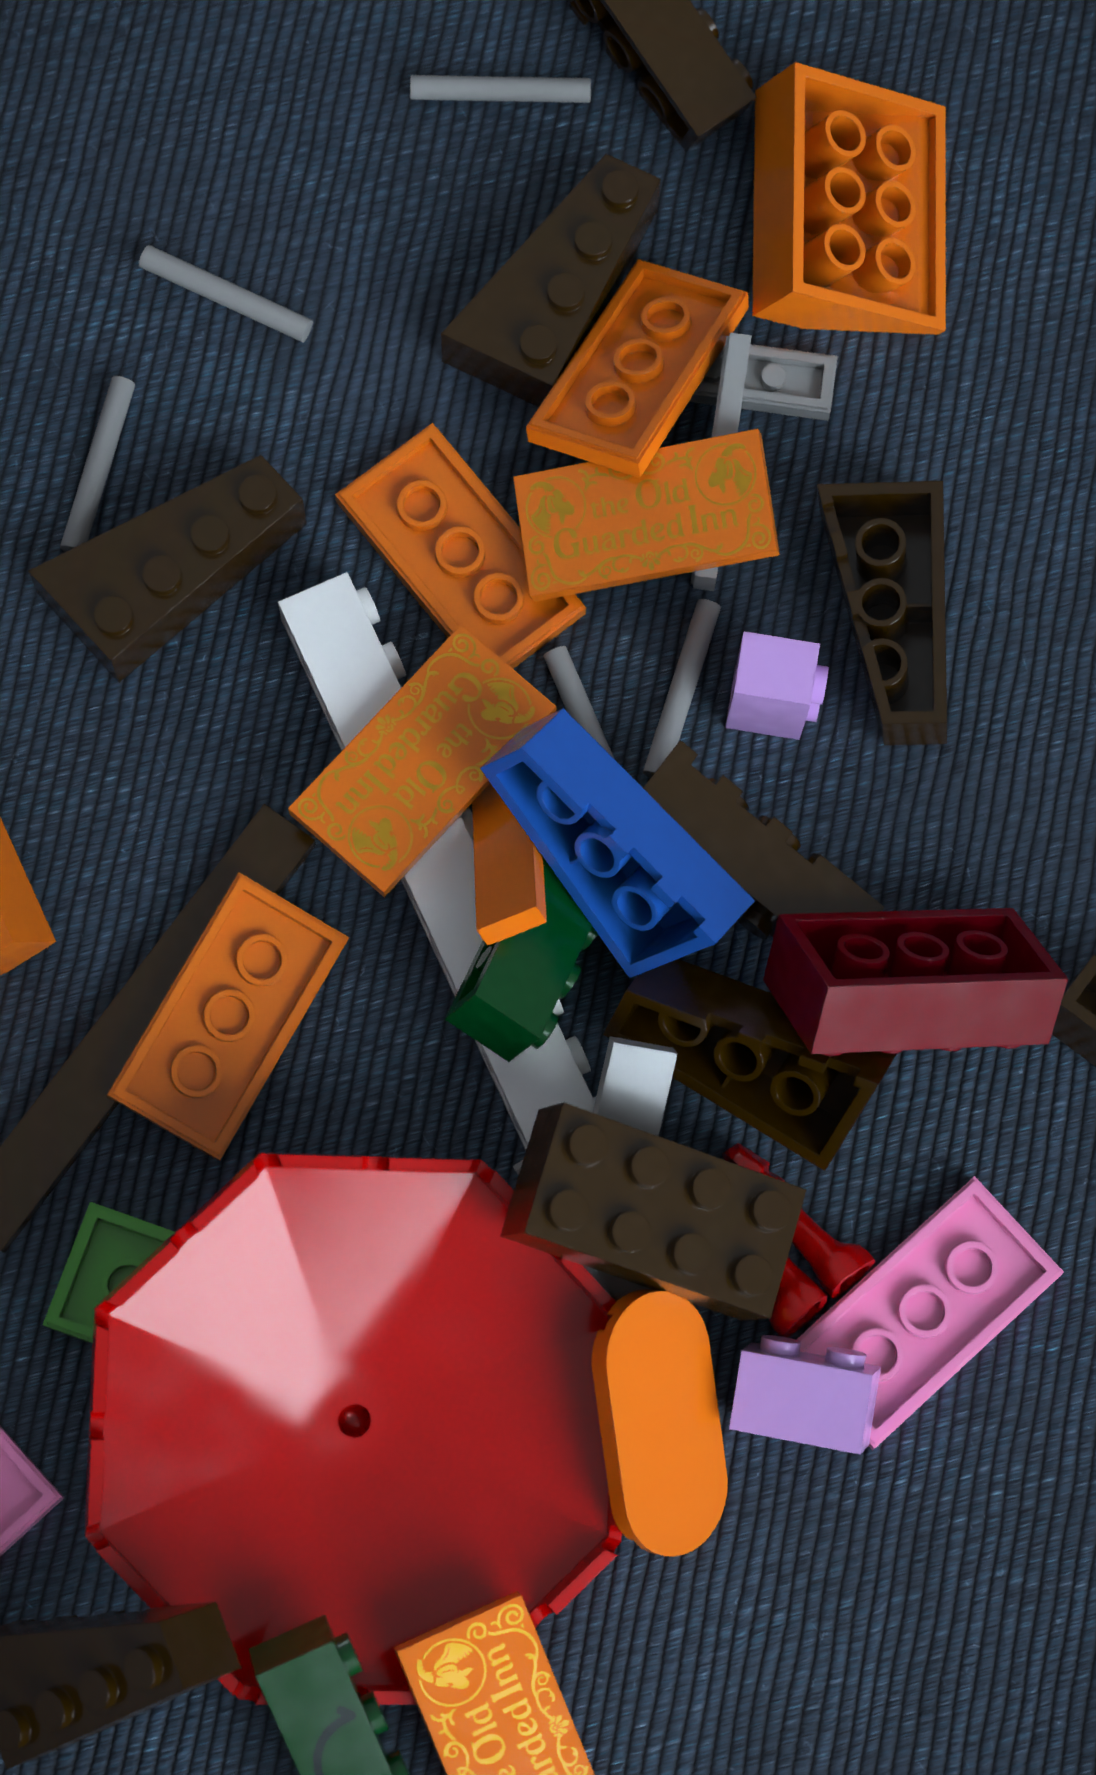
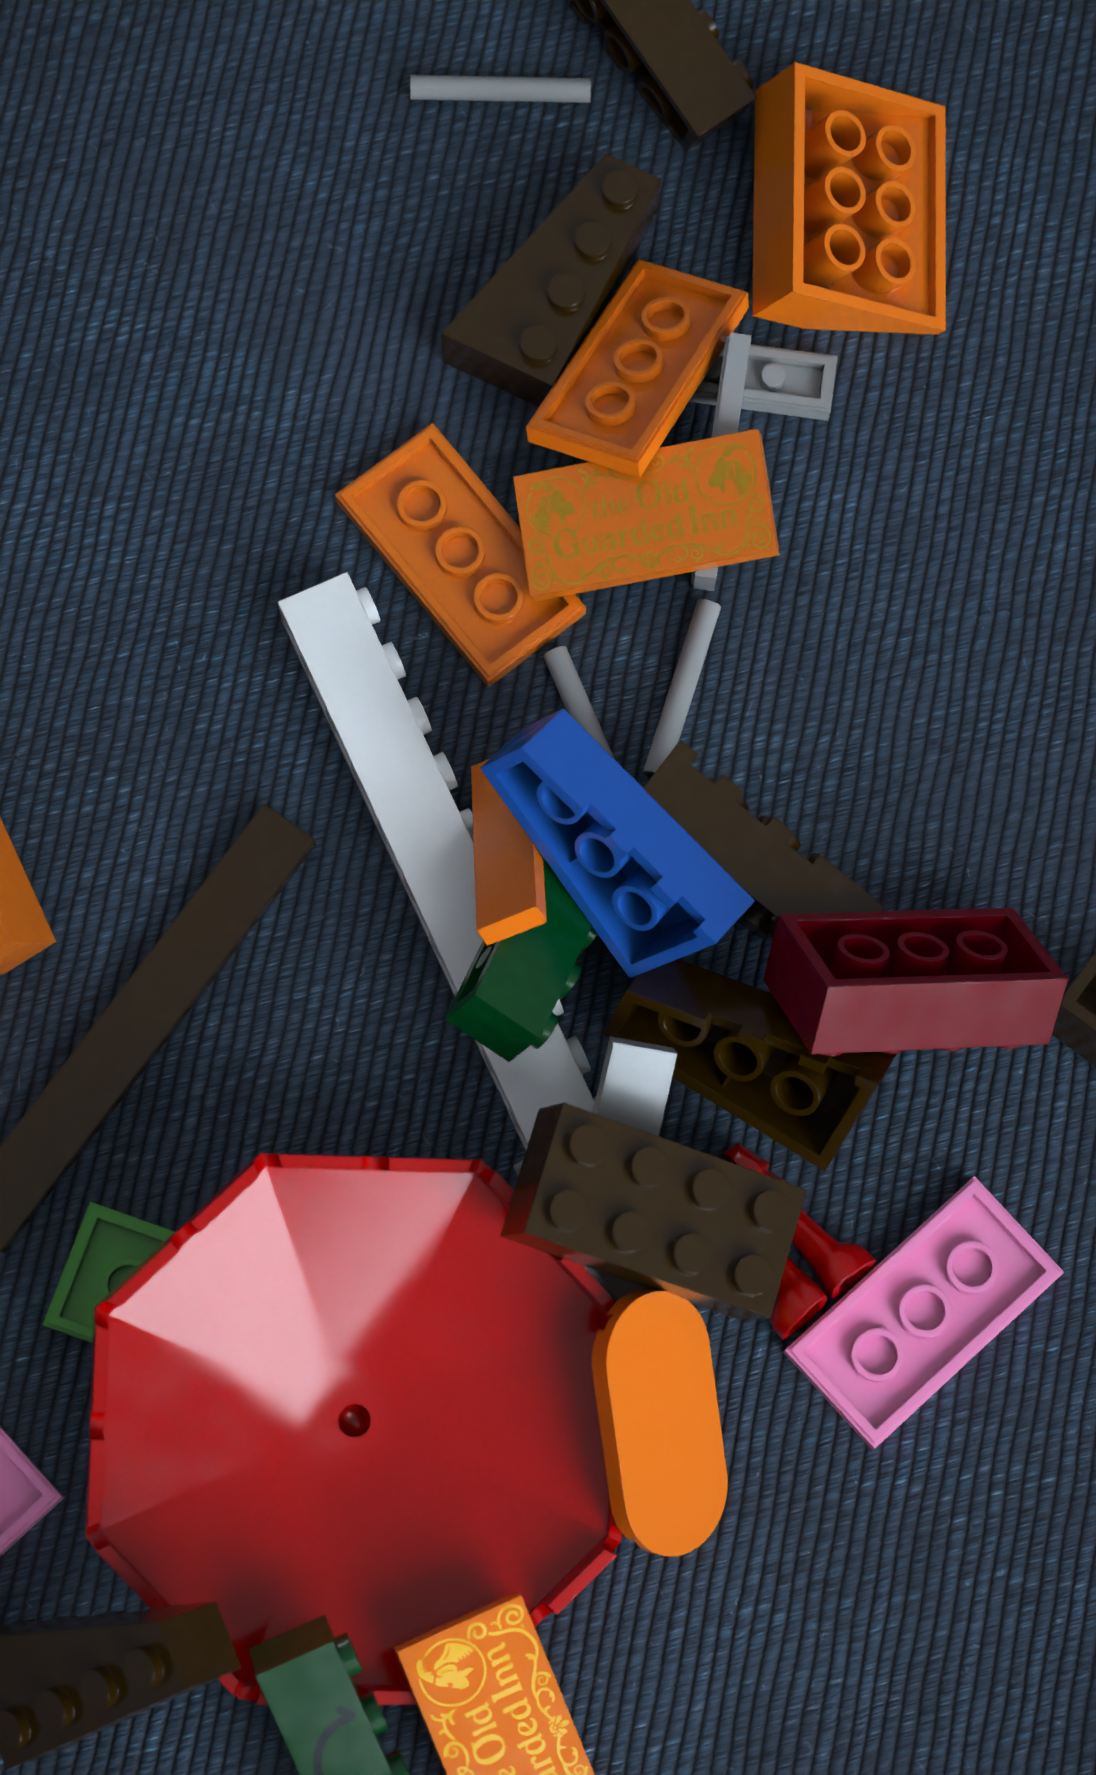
(98, 463): light grey bar -> none
(170, 564): dark brown wedge -> none
(225, 293): light grey bar -> none
(228, 1016): orange tile -> none
(419, 760): orange tile -> none
(776, 686): lavender brick -> none
(805, 1394): lavender brick -> none
(893, 586): dark brown wedge -> none

